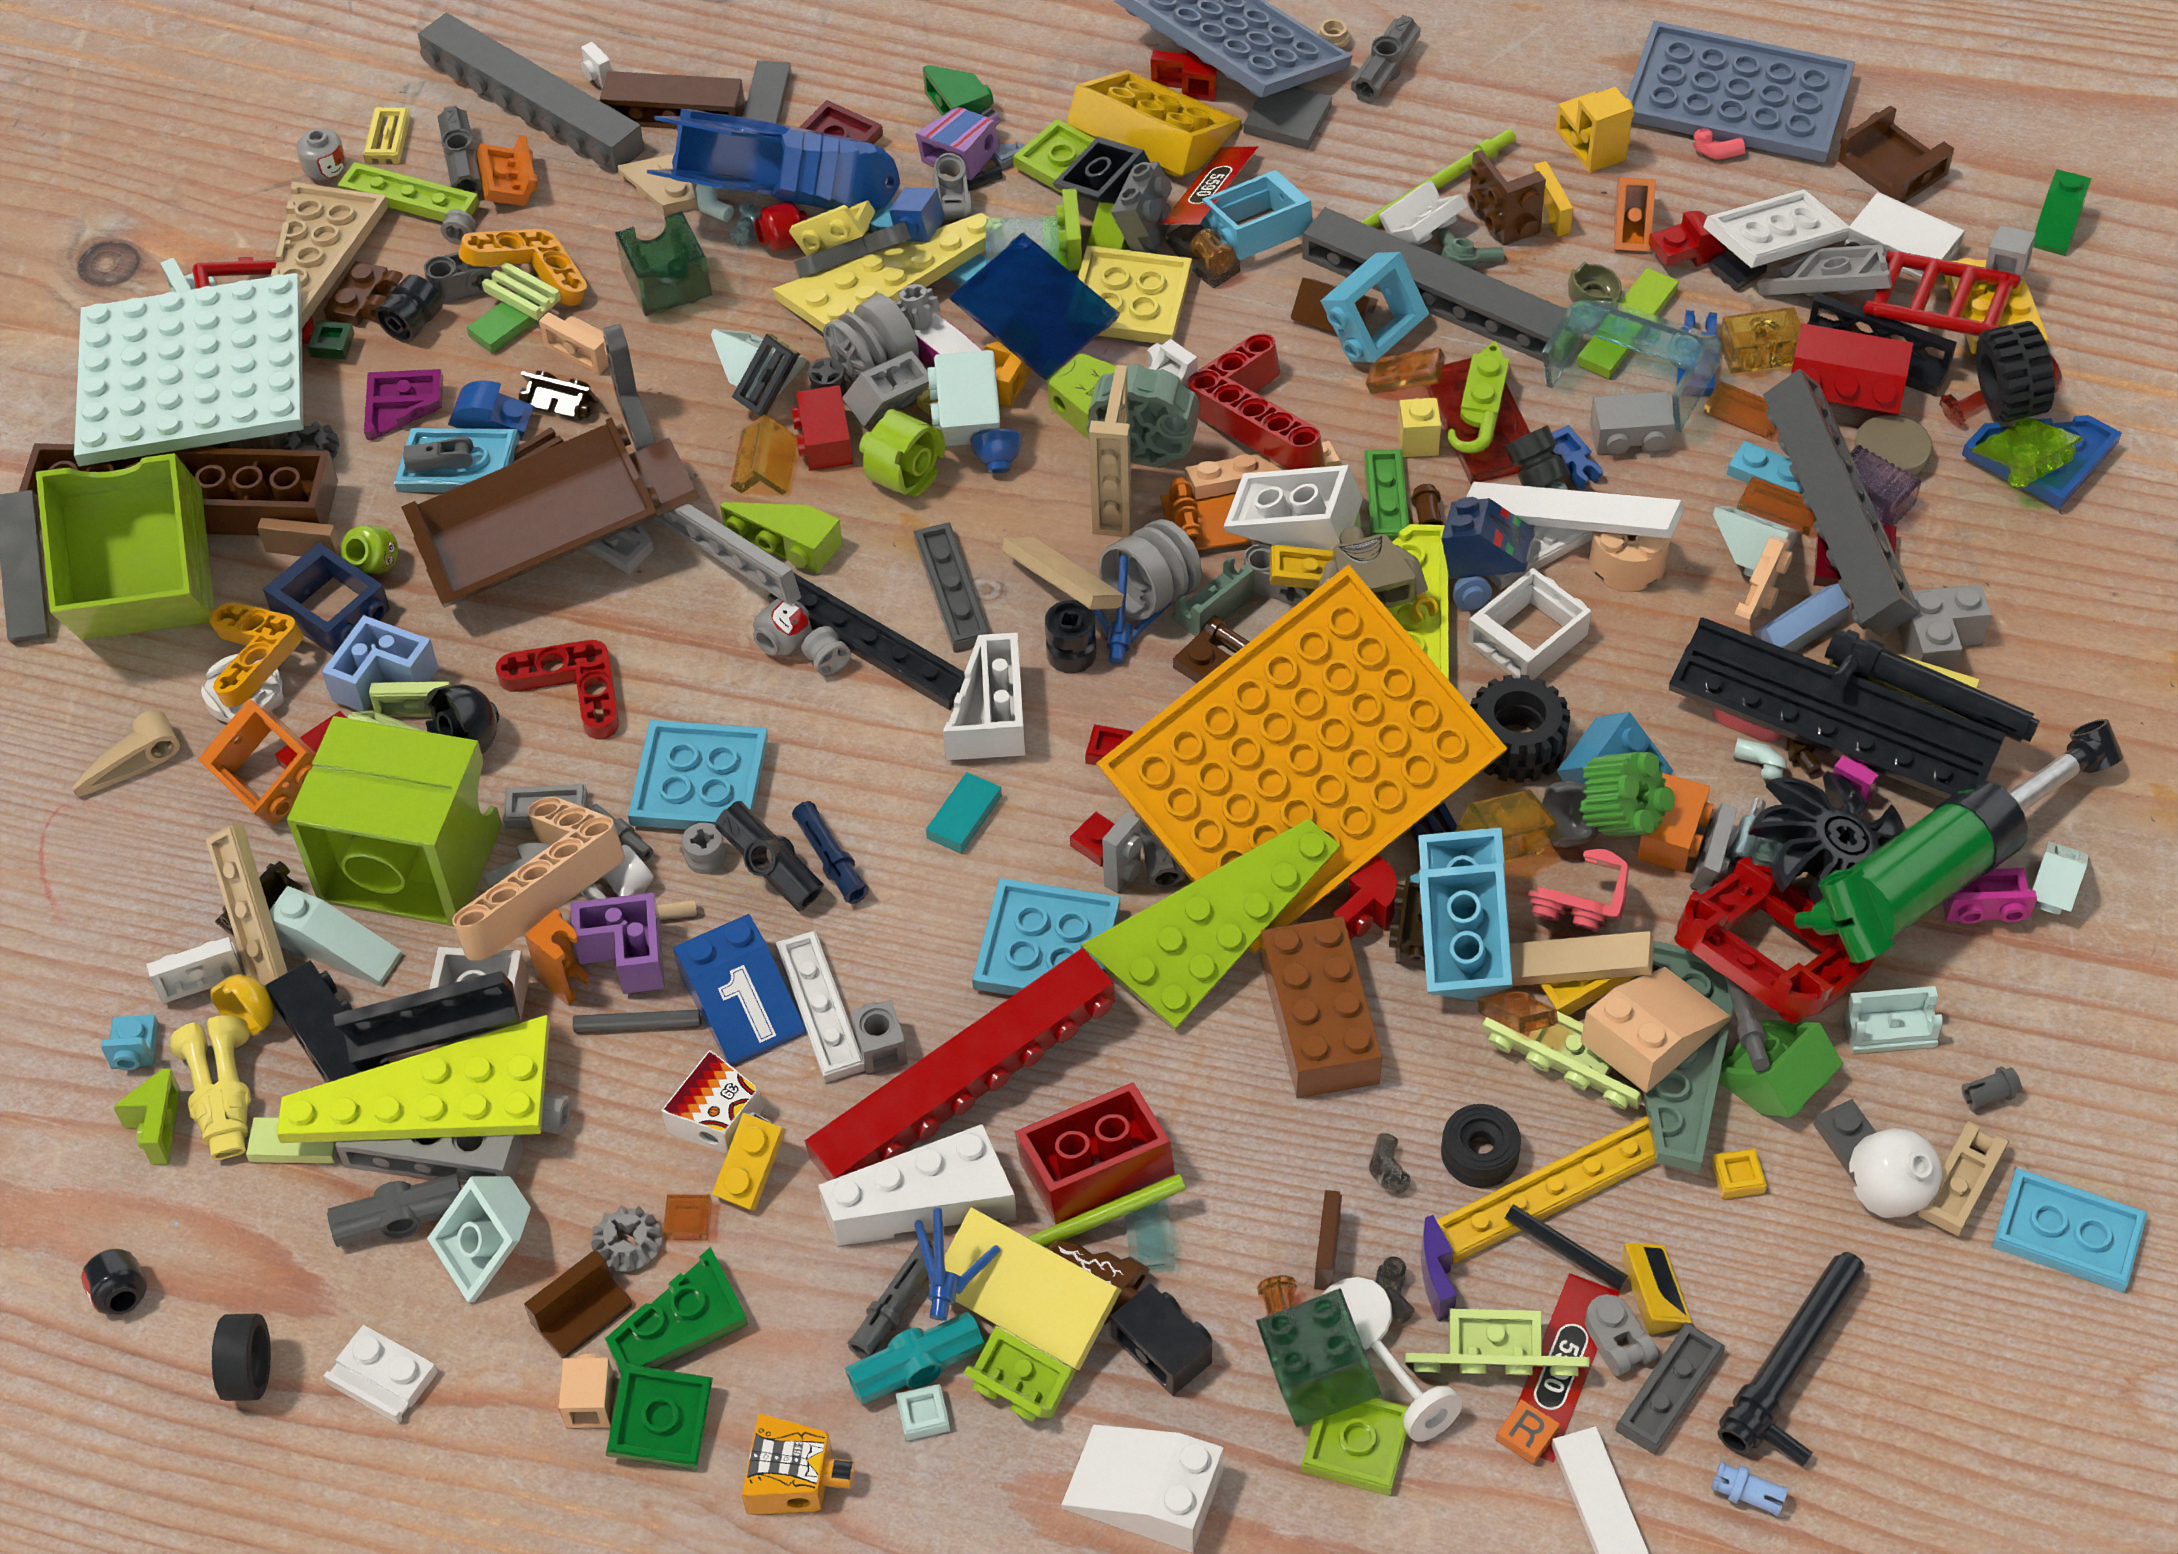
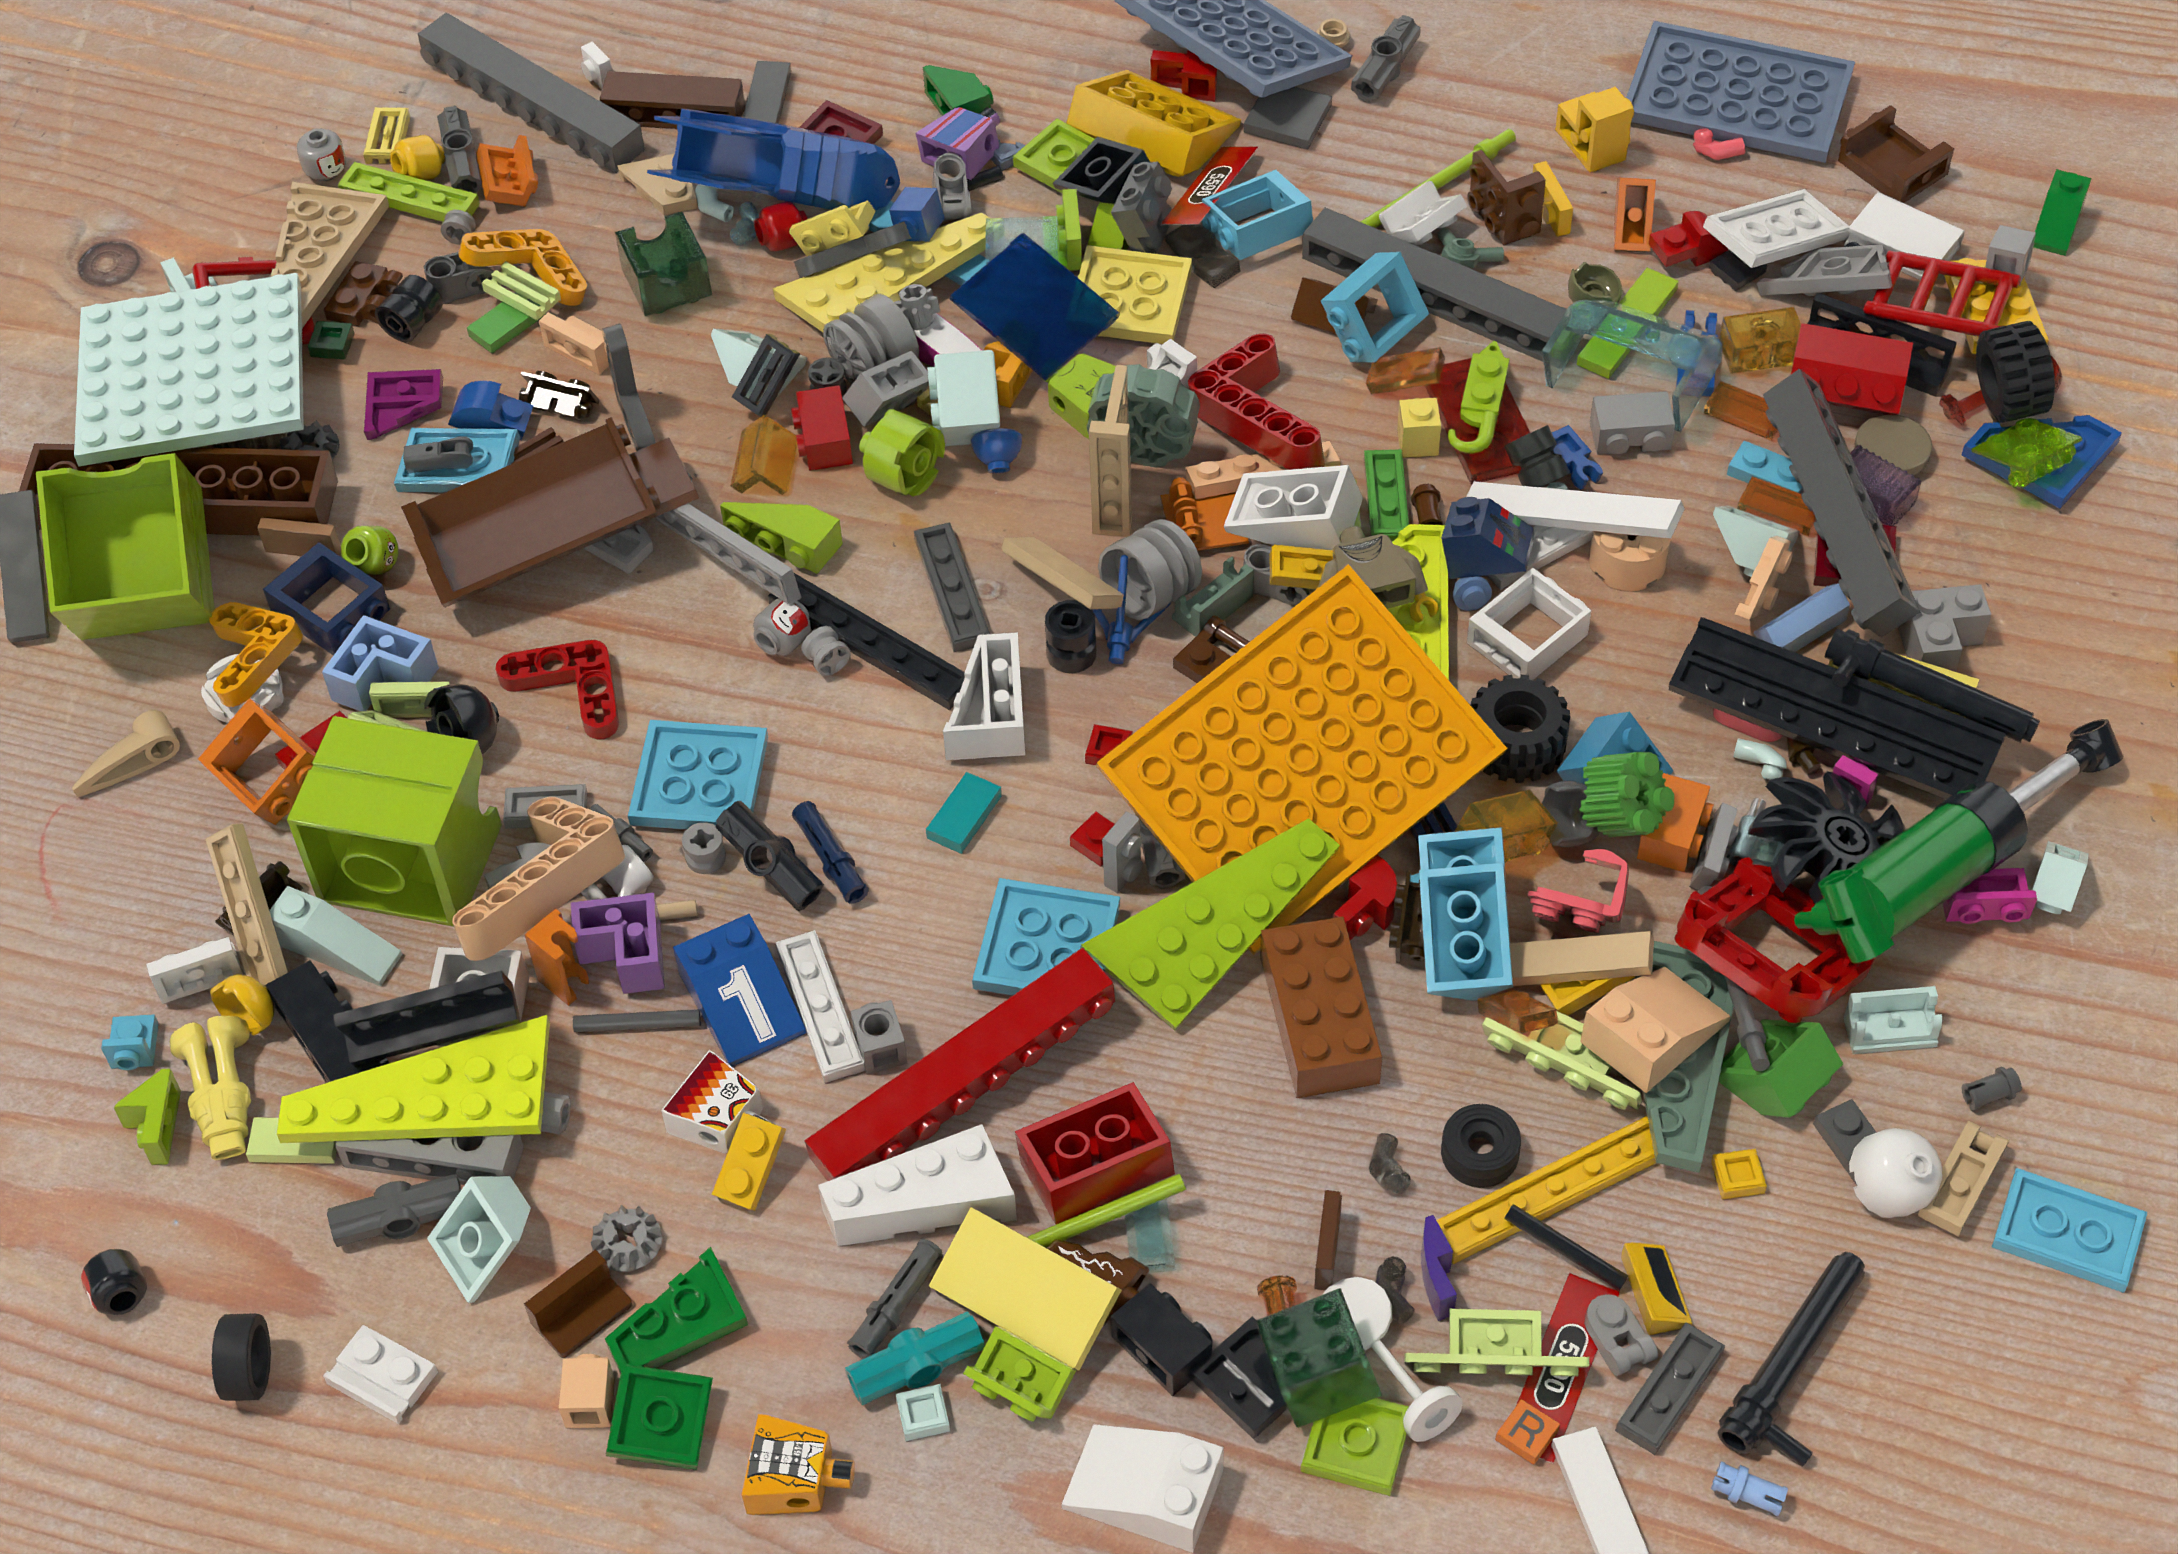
(417, 157): none -> yellow head
(687, 1217): clear orange tile -> none
(945, 1284): blue plant -> none
(1217, 256): clear orange bush -> none
(1242, 1380): none -> black wing

